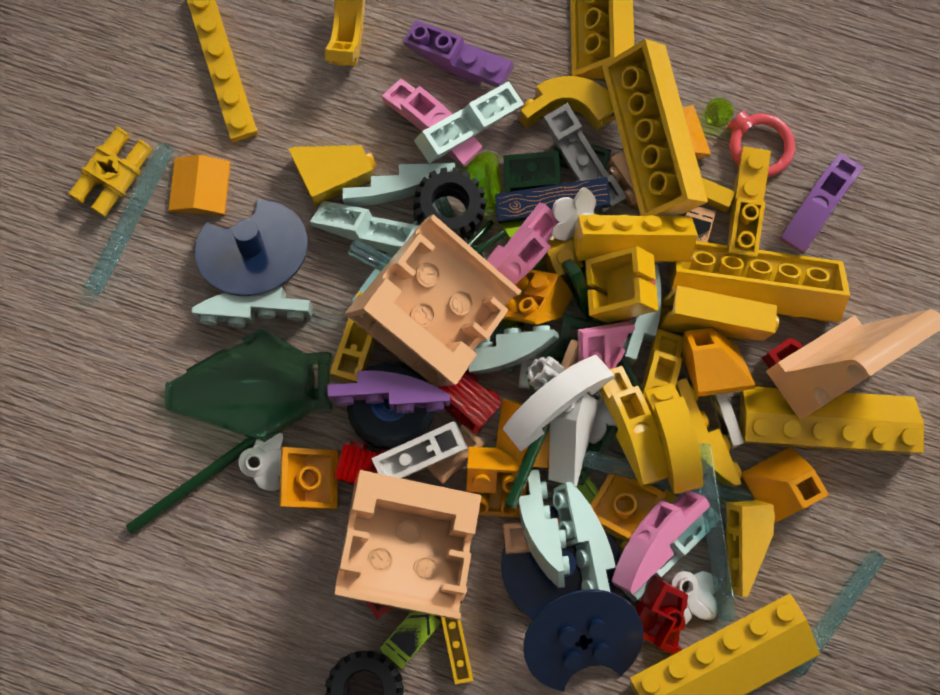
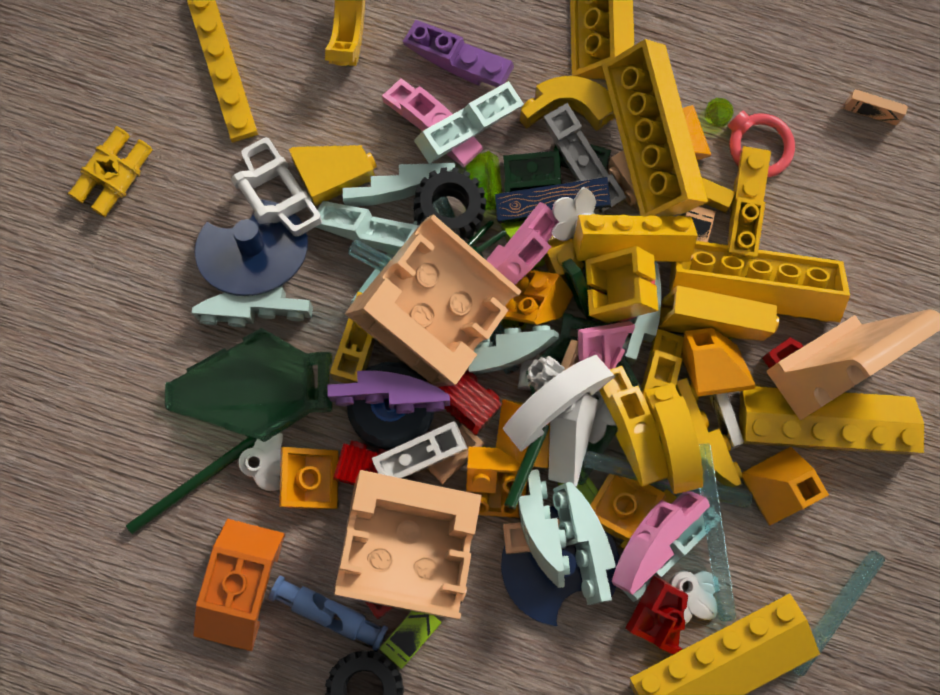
(129, 218): clear light blue axle -> none
(199, 185): light orange slope -> none
(236, 584): none -> orange slope
(253, 178): none -> white bar
(322, 610): none -> medium blue piece
(457, 650): yellow piece -> none
(582, 632): dark blue piece -> none
(747, 540): yellow slope -> none
(821, 203): medium lavender slope -> none
(875, 107): none -> light nougat tile

